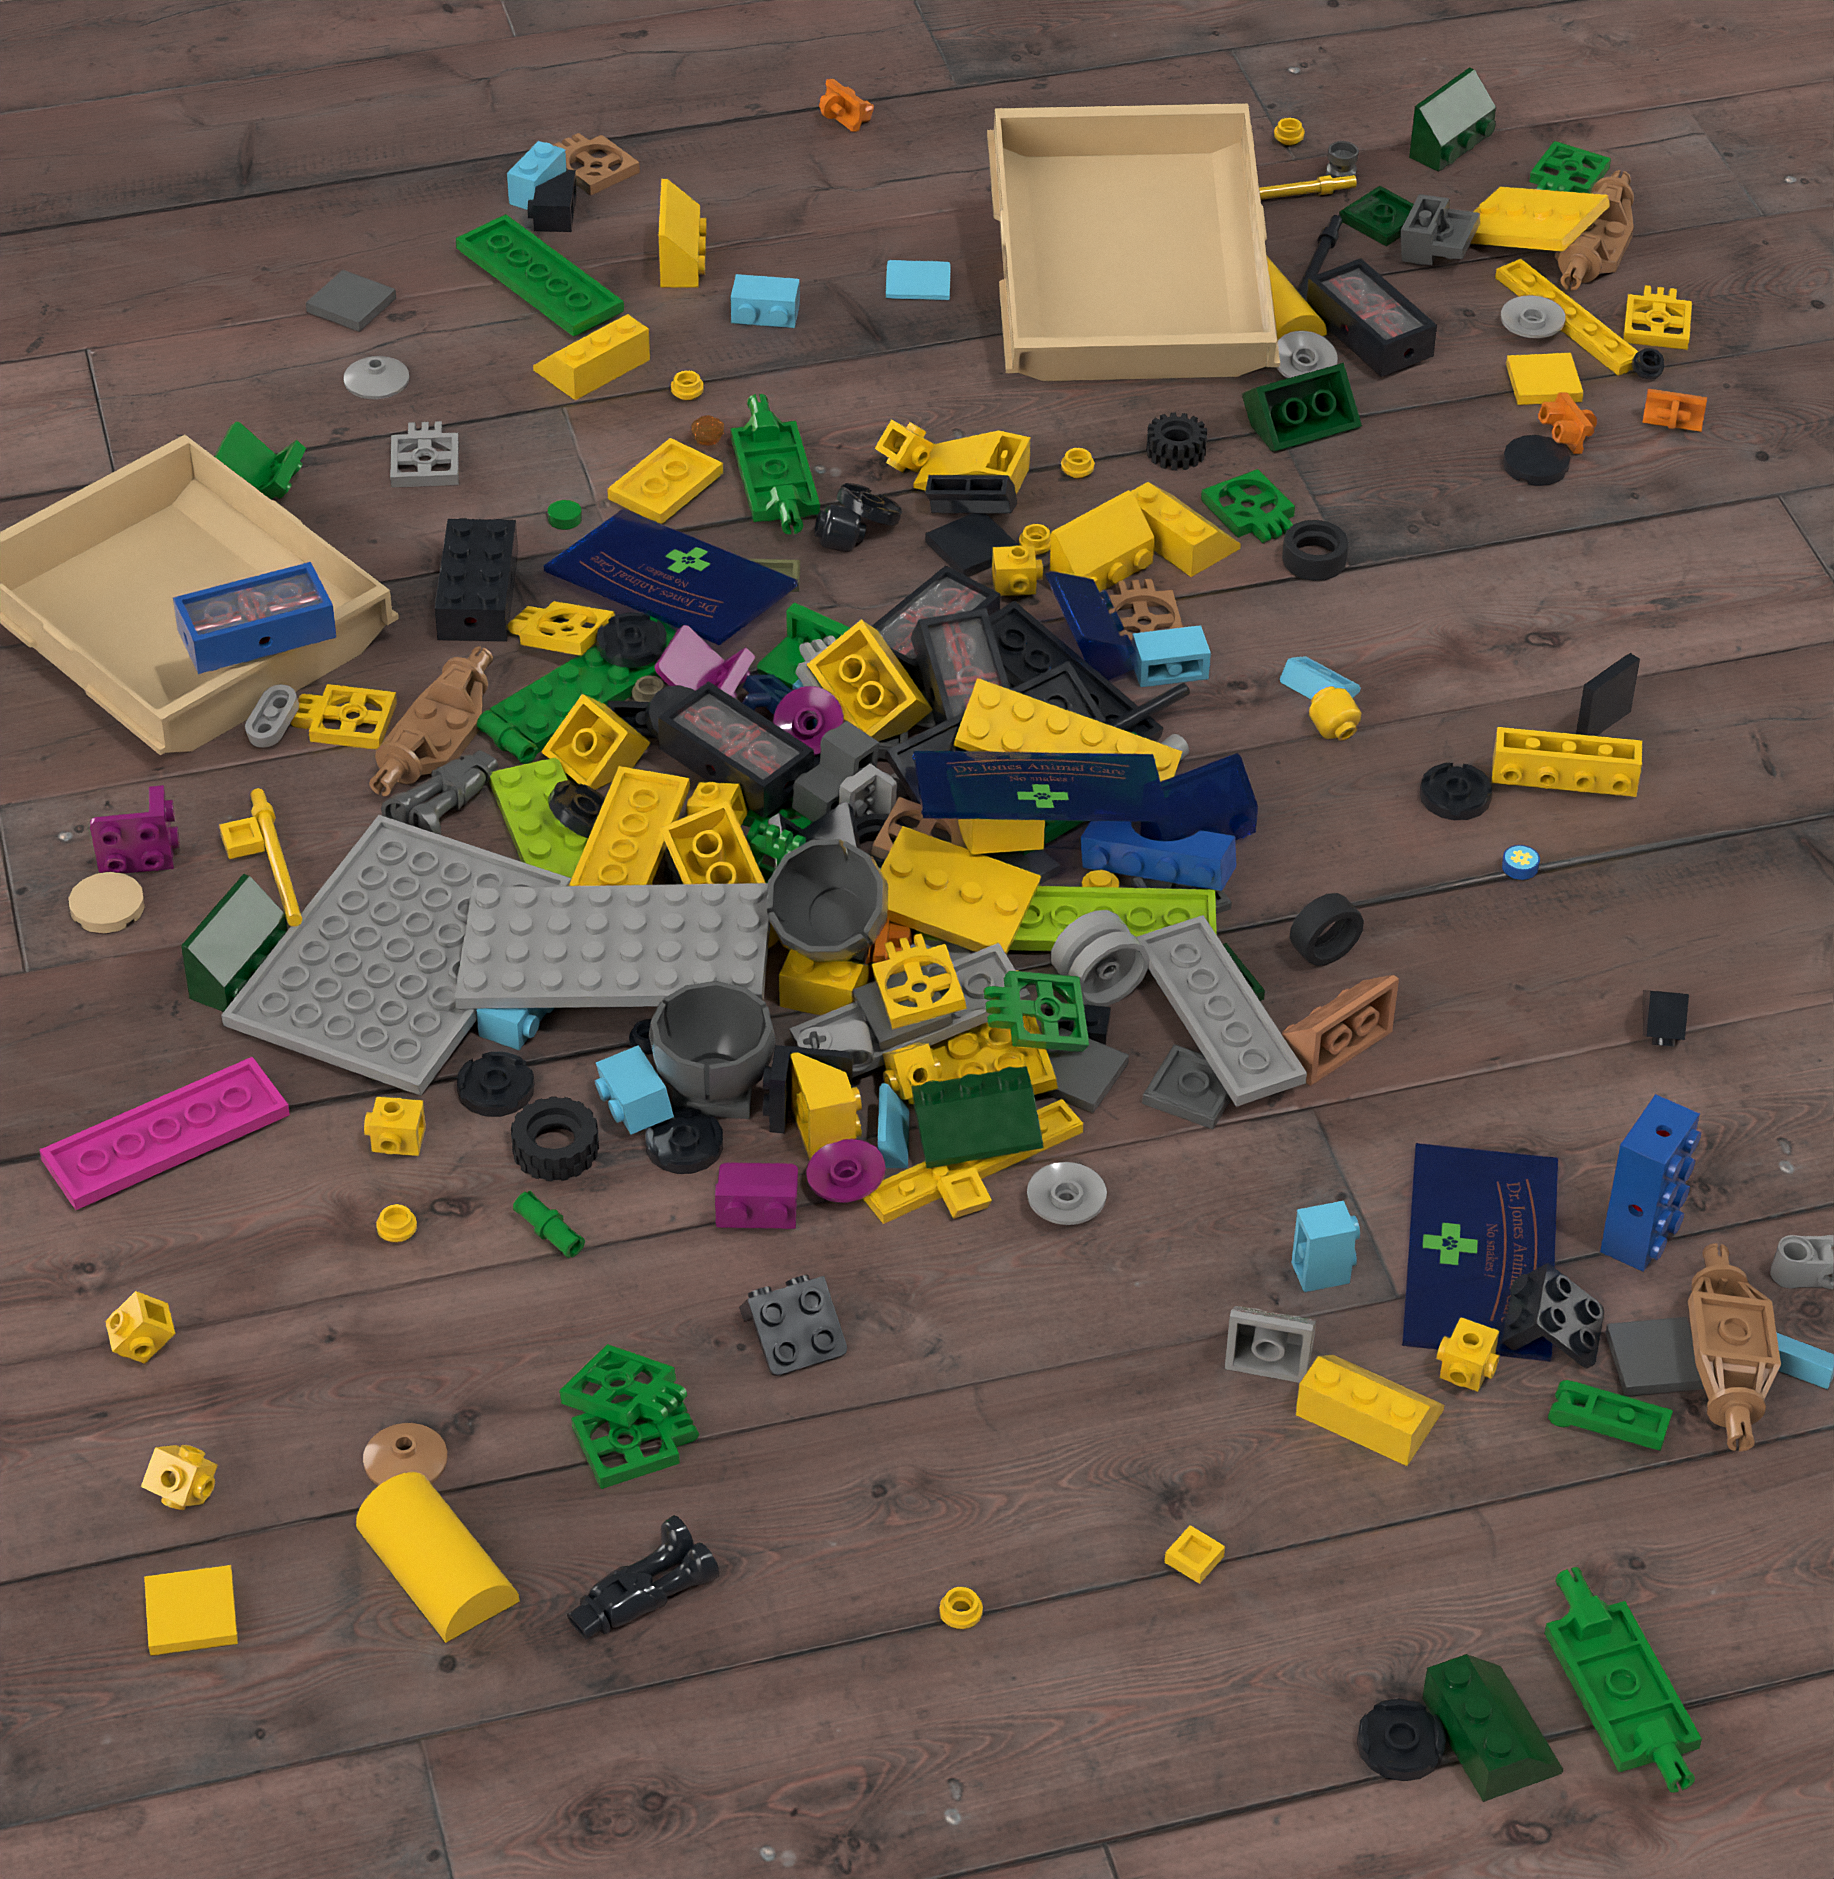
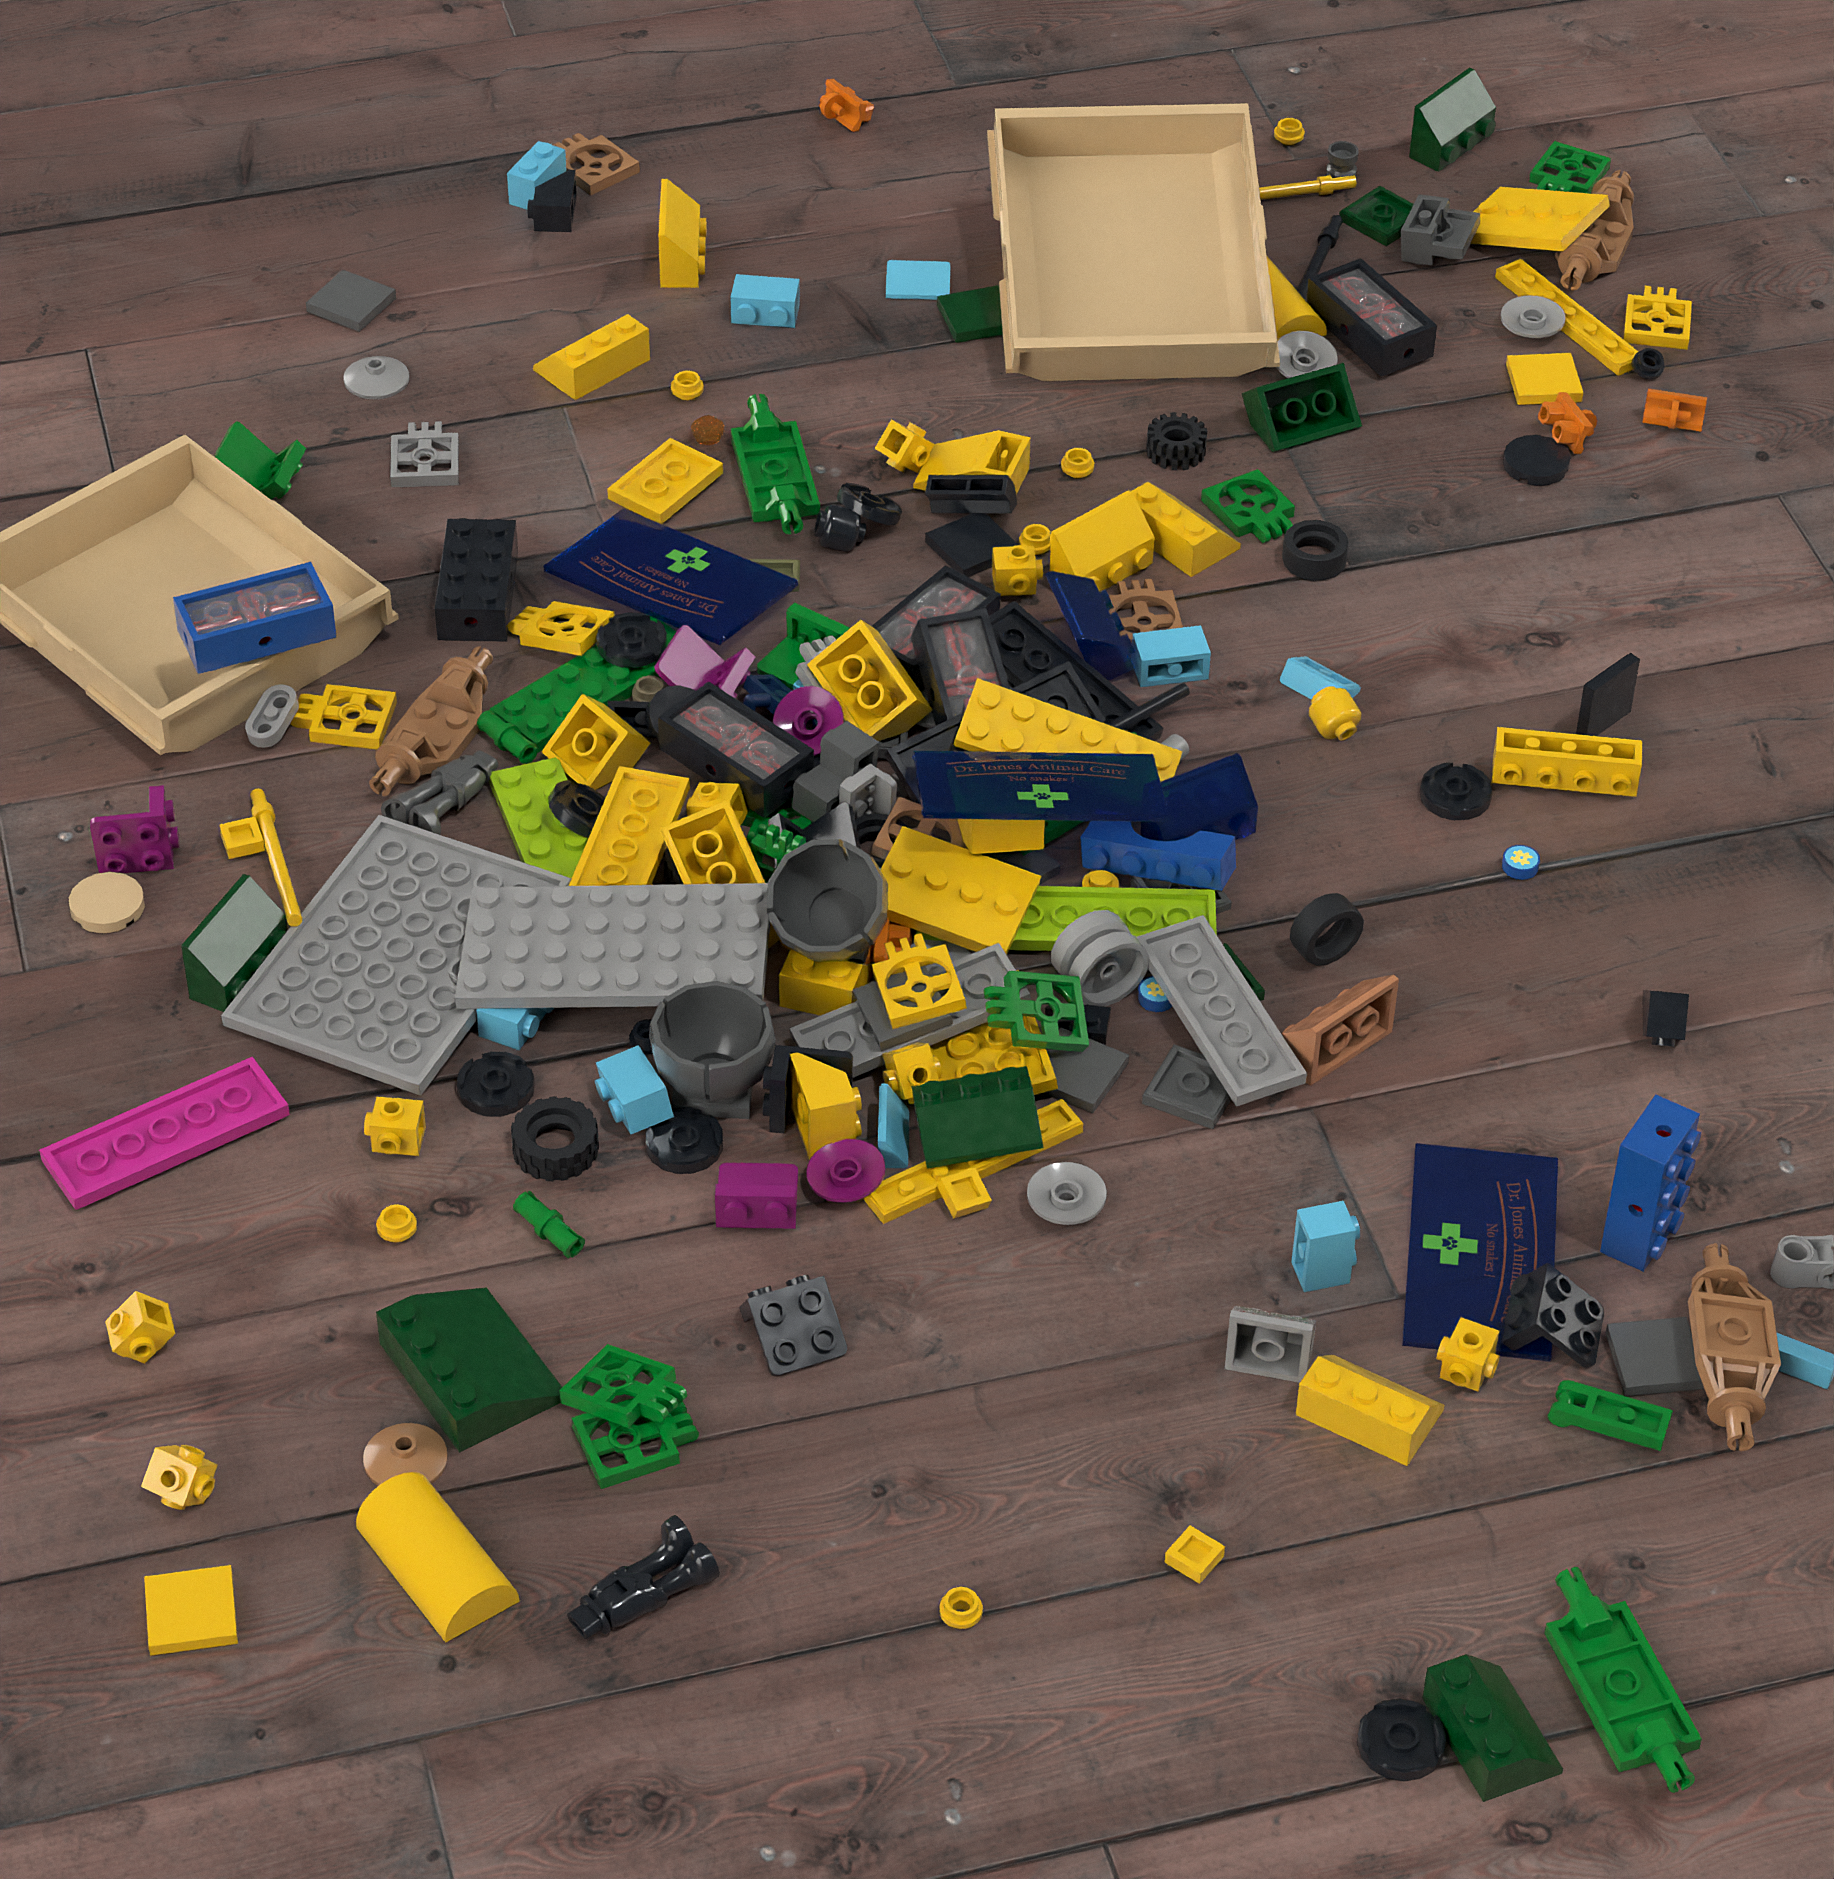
(466, 1363): none -> dark green slope
(540, 275): green plate -> none
(564, 514): green tile -> none
(848, 1036): light grey piece -> none
(972, 313): none -> dark green tile
(1151, 996): none -> tile

